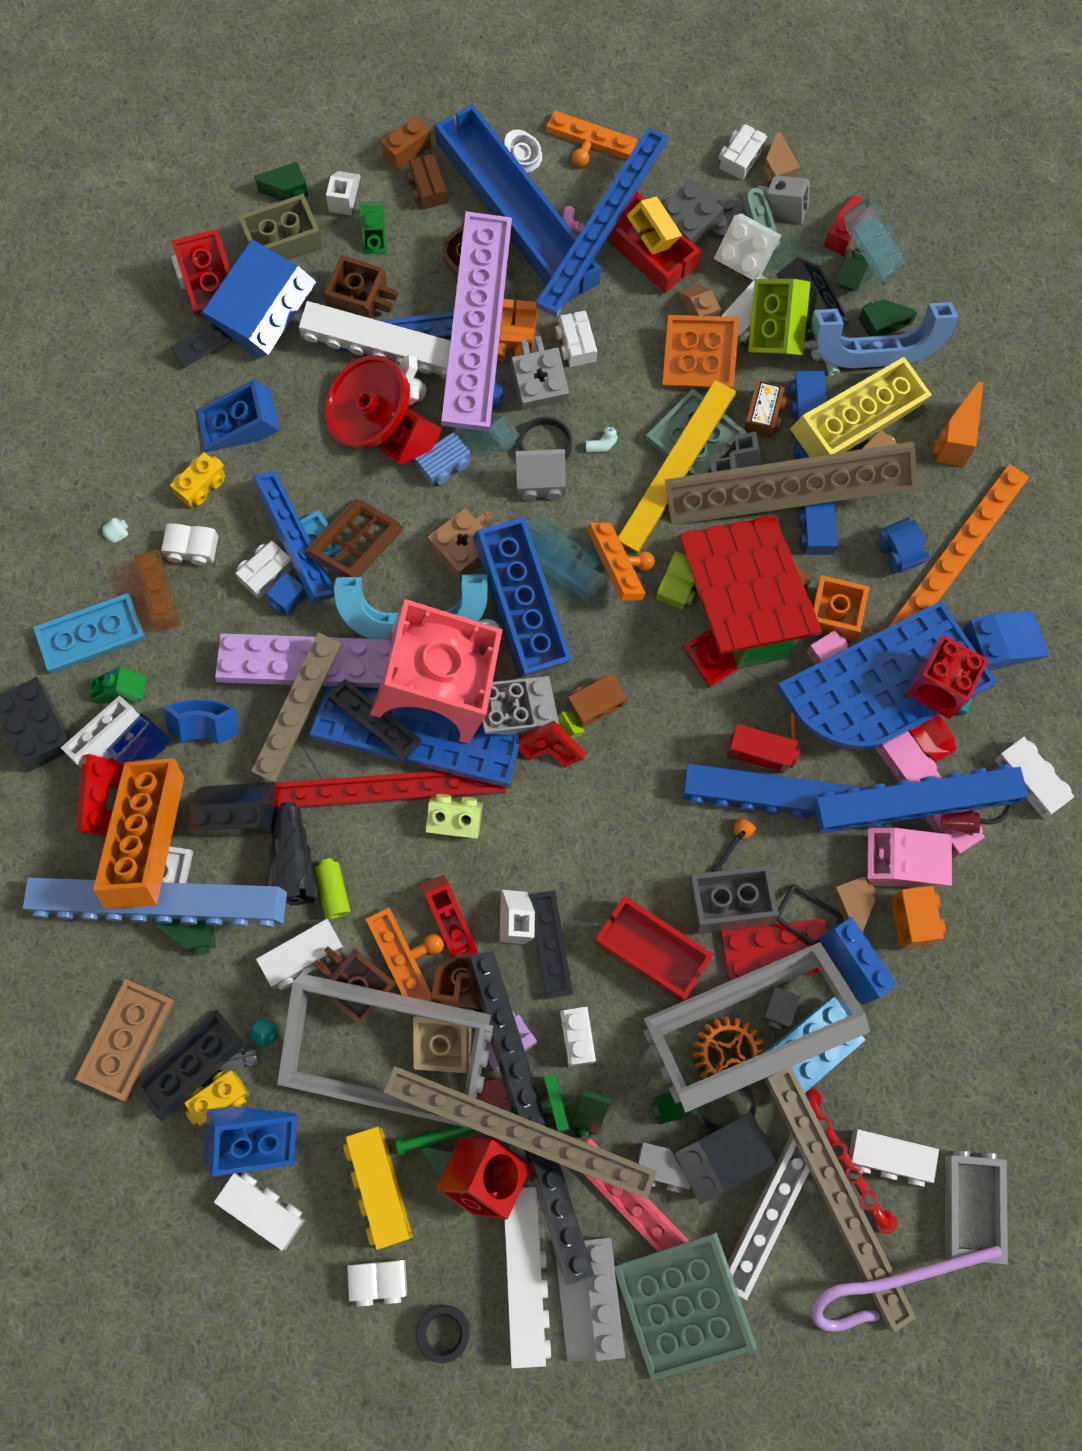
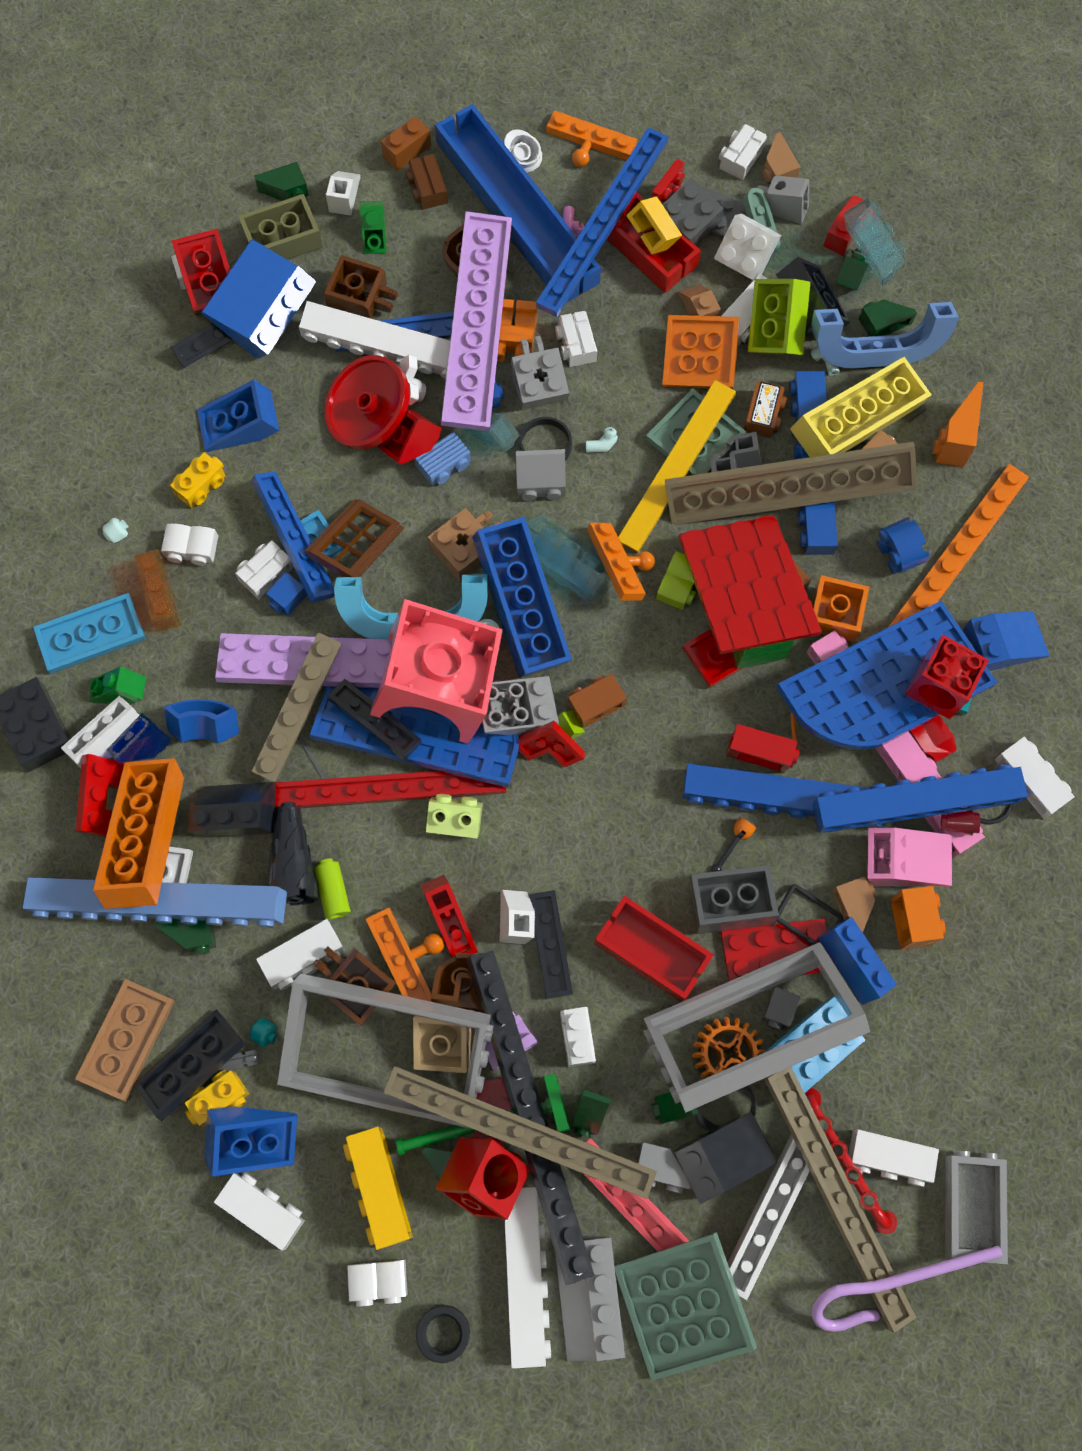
(670, 182): none -> red plate

